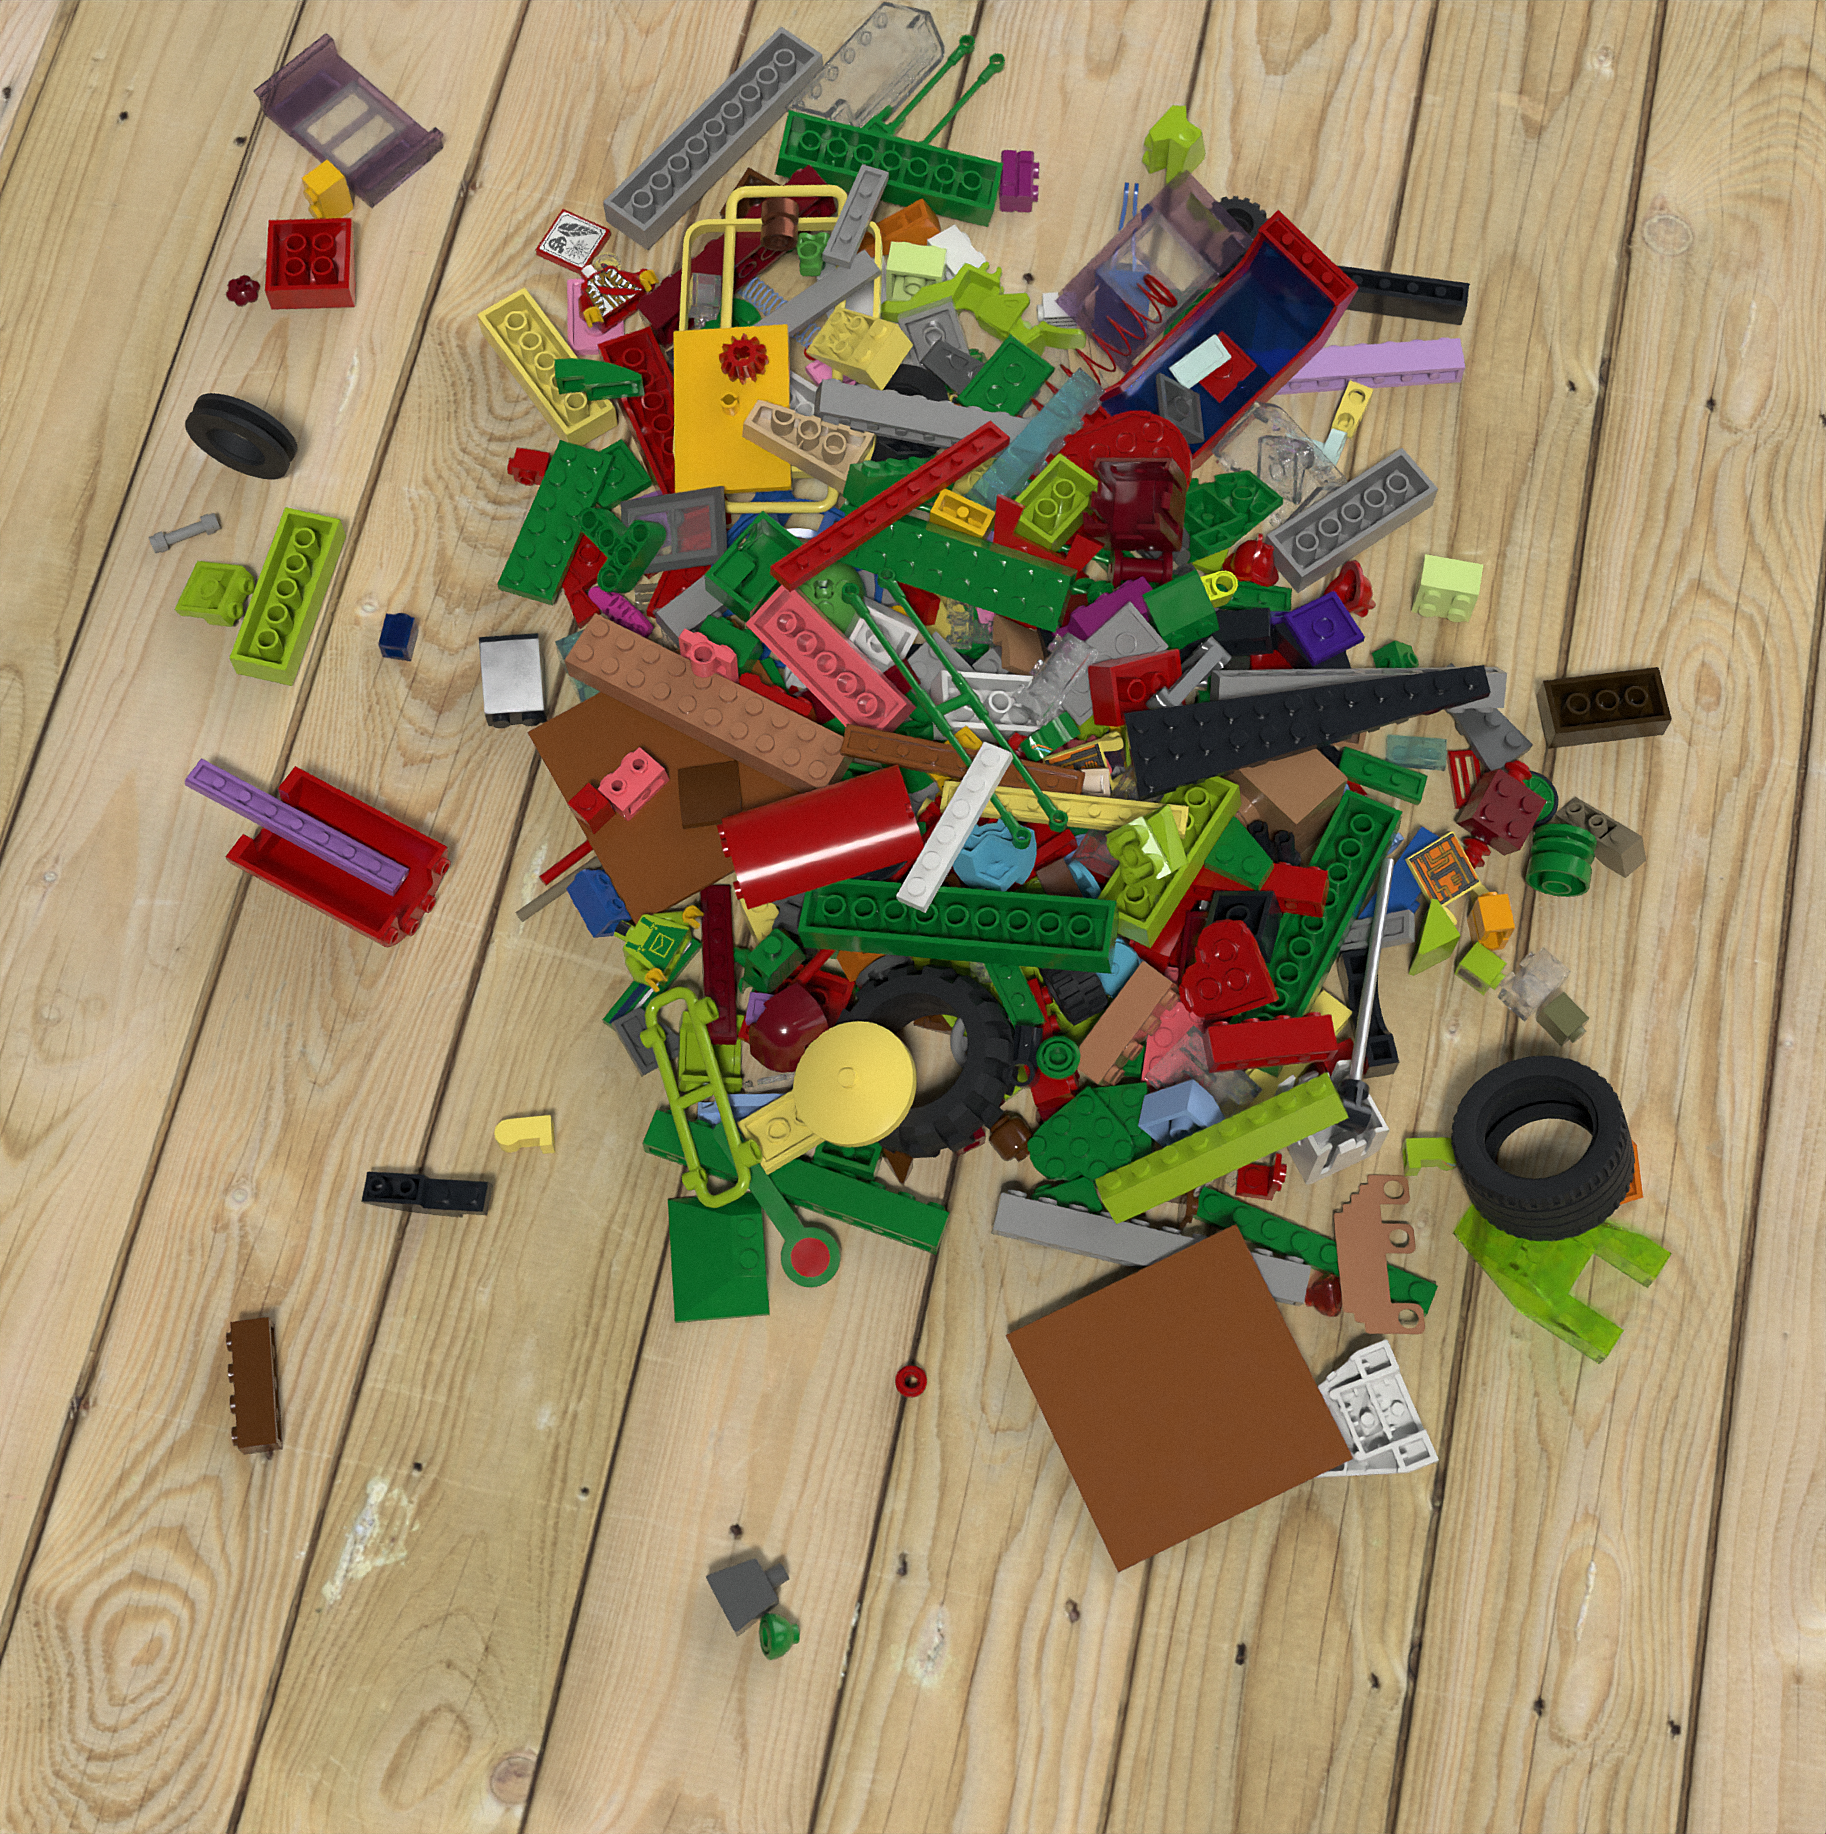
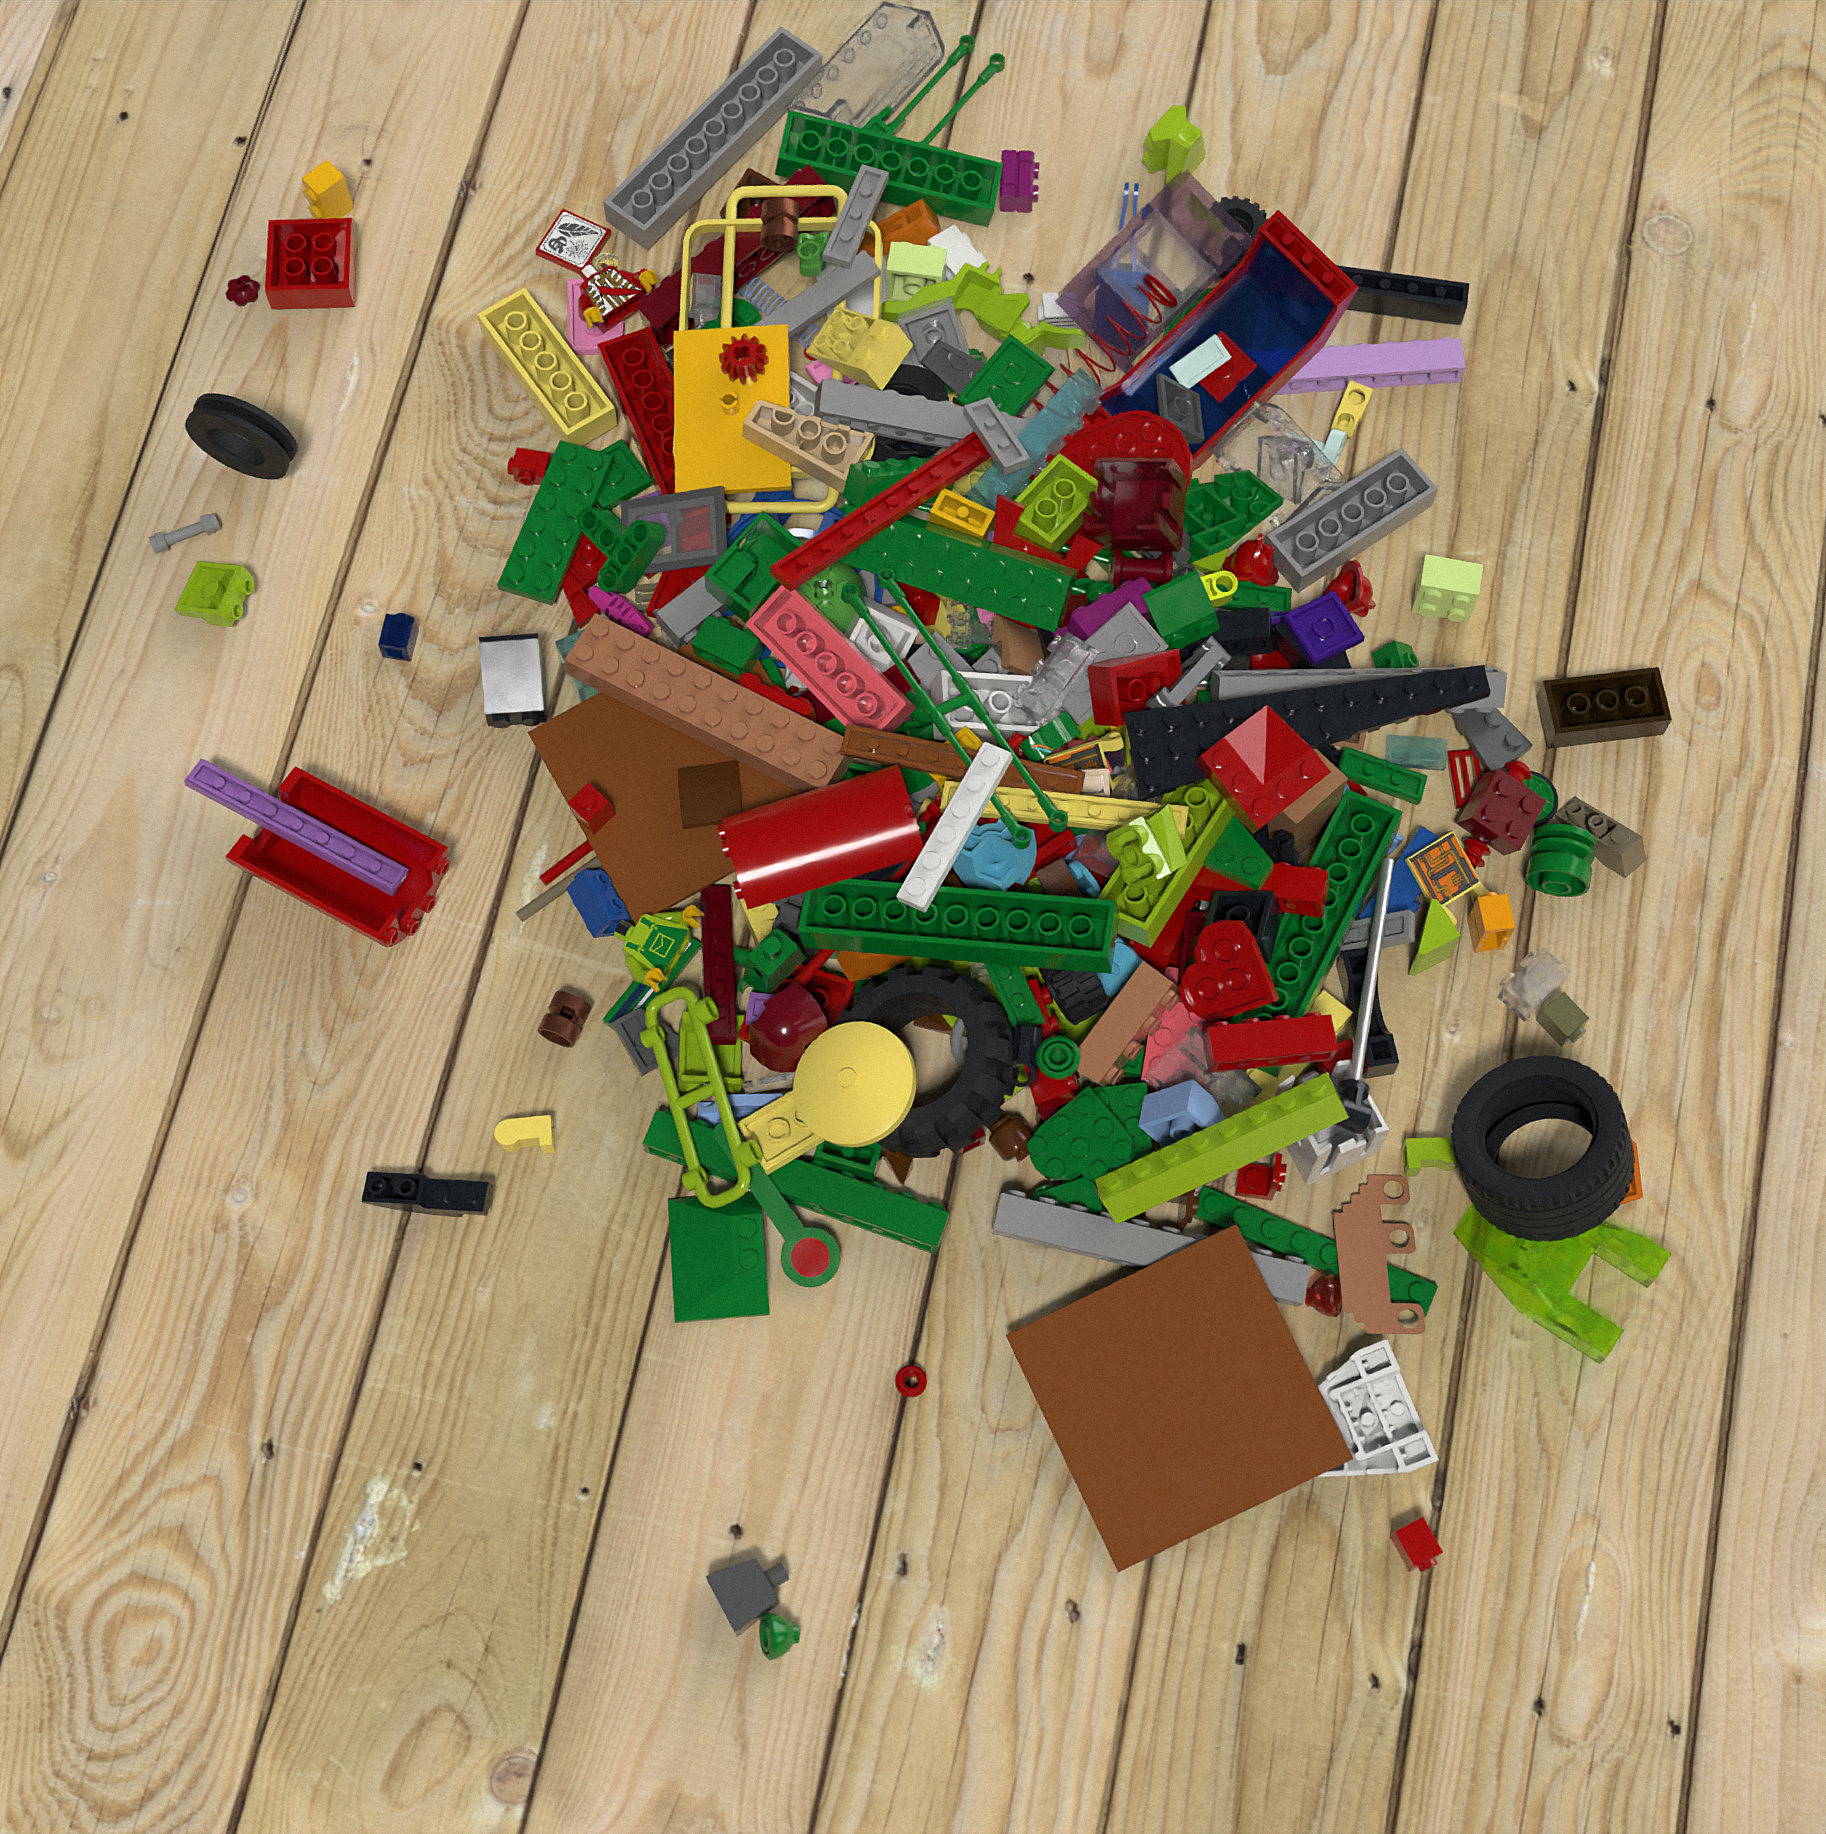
(255, 1386): reddish brown brick -> none
(288, 596): lime brick -> none
(347, 121): piece -> none
(565, 1017): none -> copper wheel
(597, 379): green slope -> none
(633, 783): coral brick -> none
(707, 656): coral plate -> none
(878, 970): dark grey tile -> none
(996, 436): none -> light grey plate
(1262, 768): none -> red slope
(1417, 1545): none -> red brick
(1481, 969): lime brick -> none

